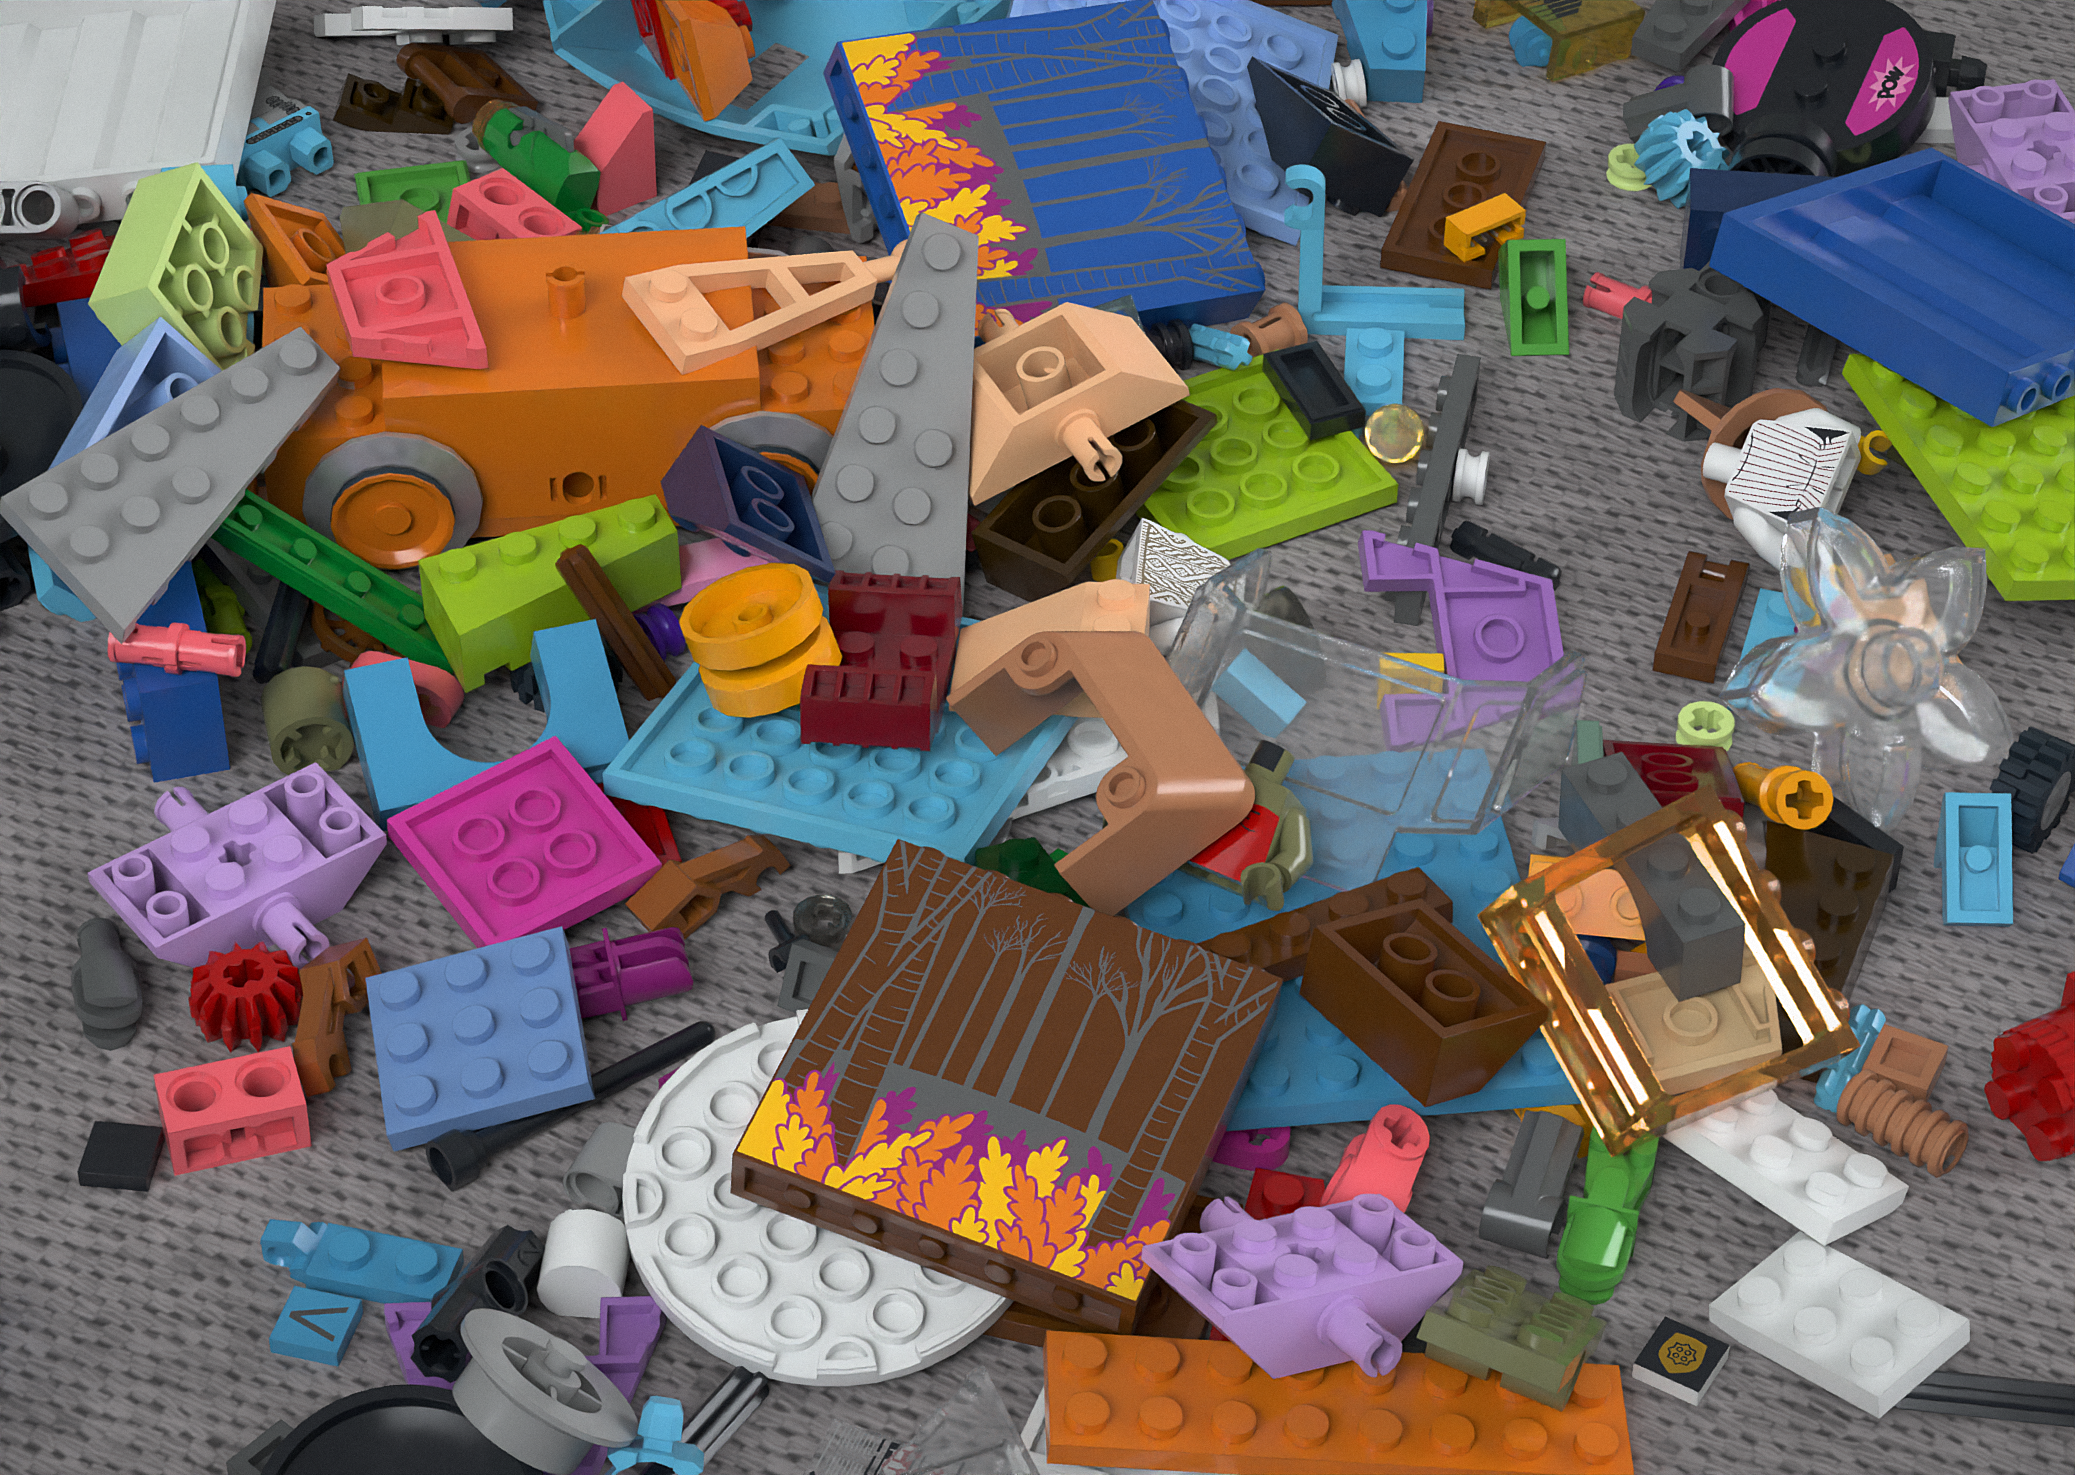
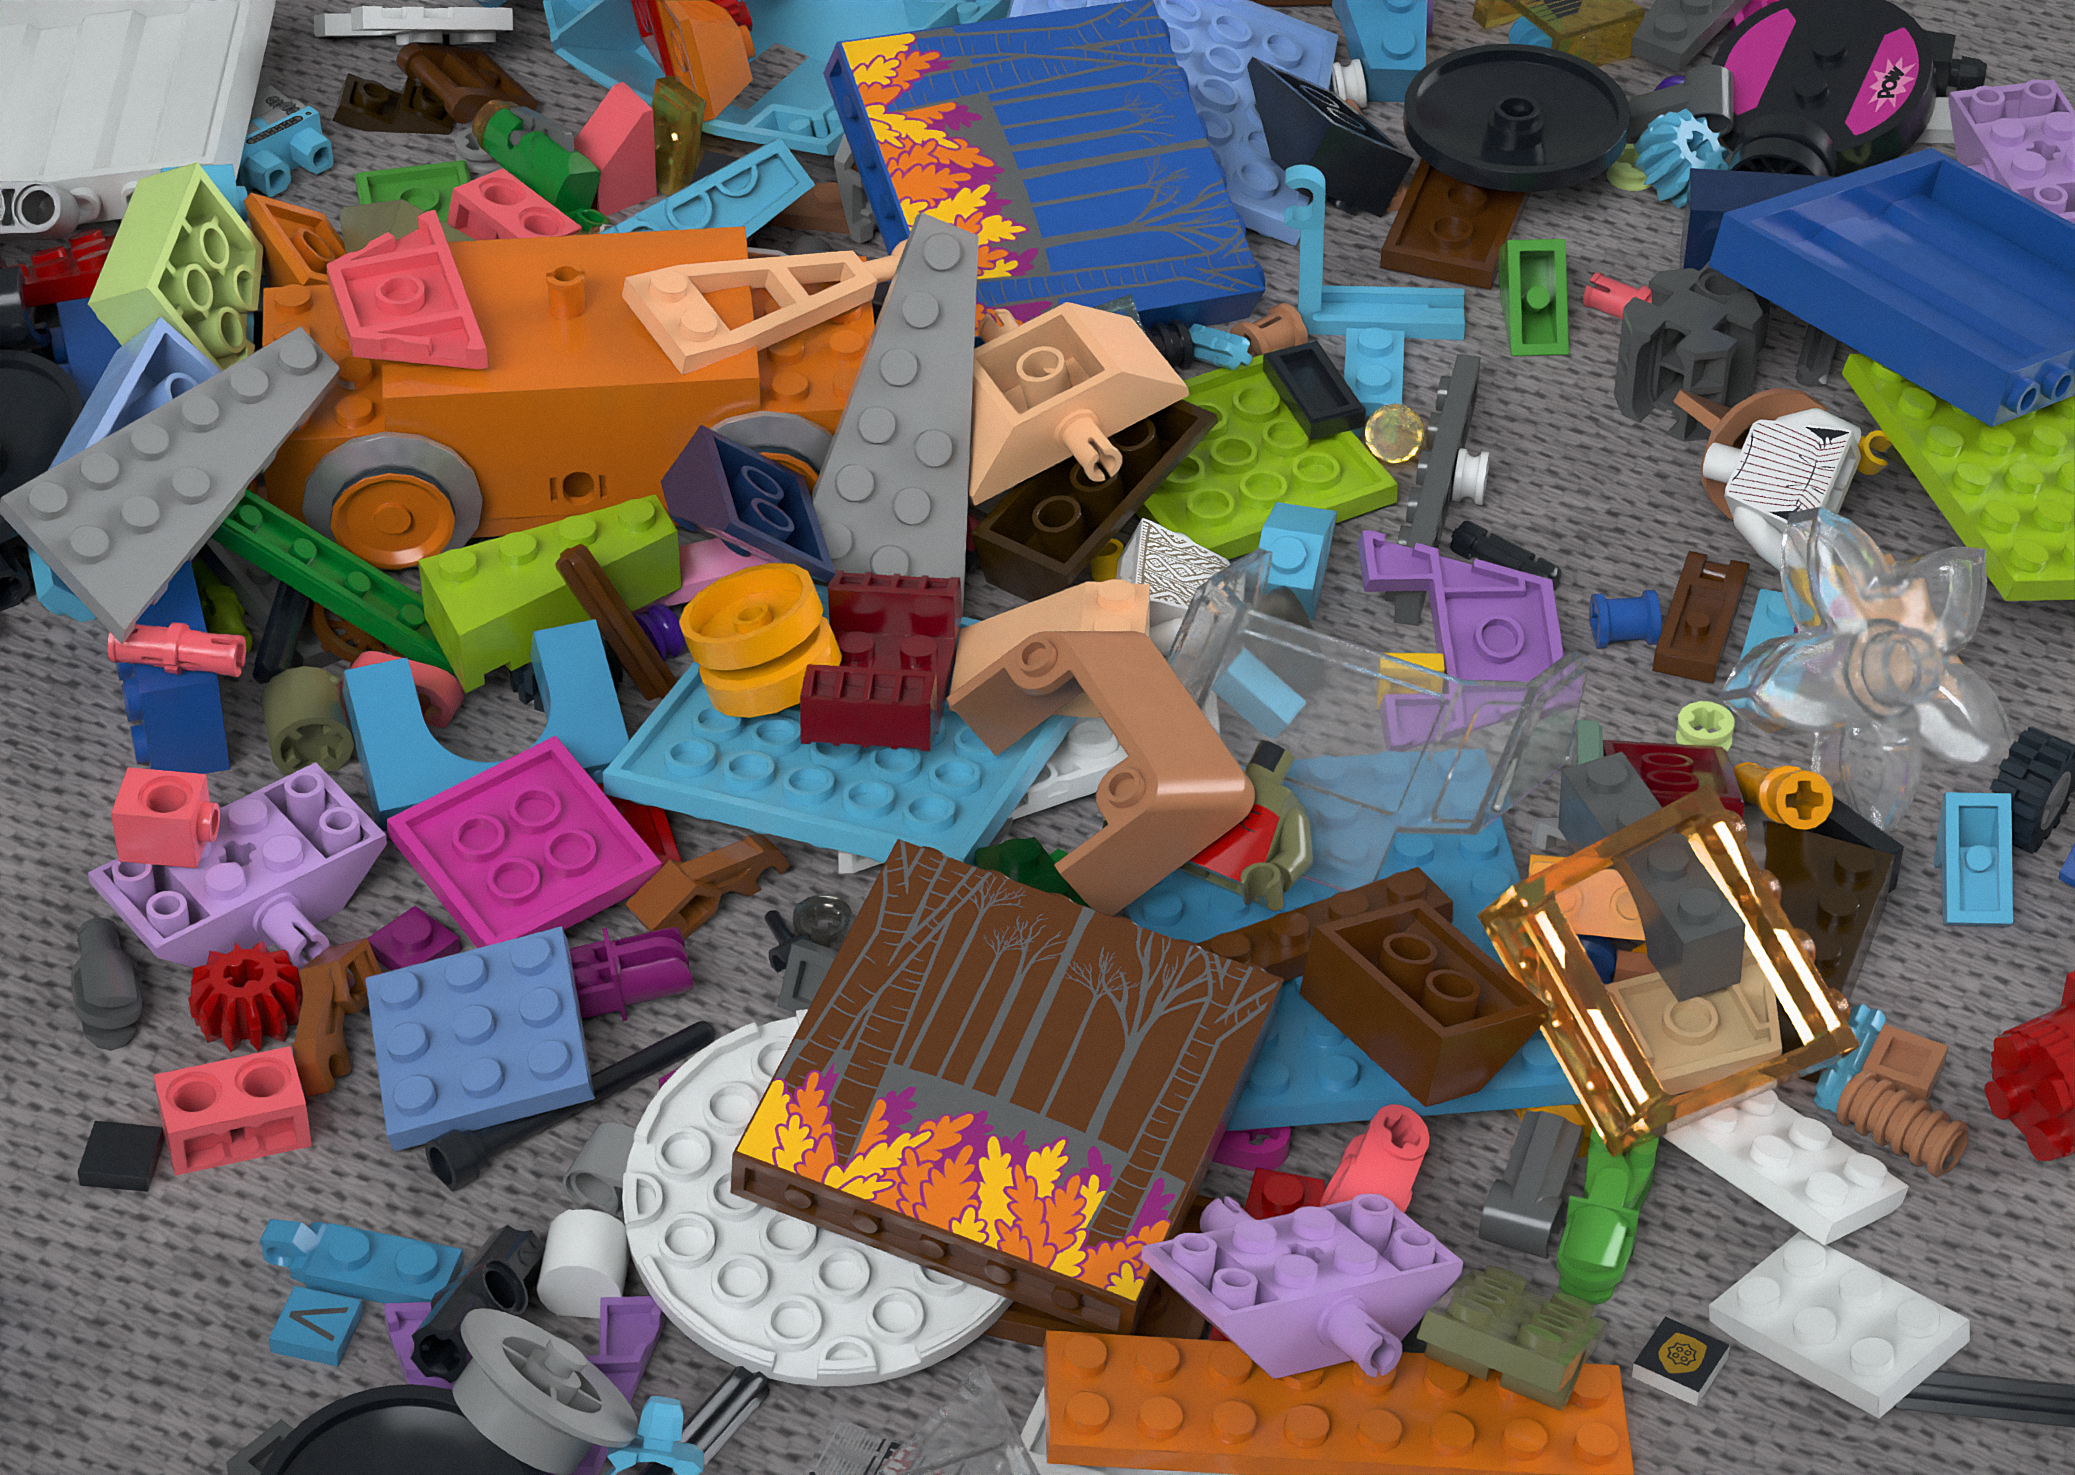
(164, 818): none -> coral brick
(412, 940): none -> magenta plate
(677, 133): none -> clear yellow plate
(1300, 550): none -> medium azure slope
(1497, 216): light orange piece -> none
(1516, 117): none -> black dish
(1625, 618): none -> blue bush

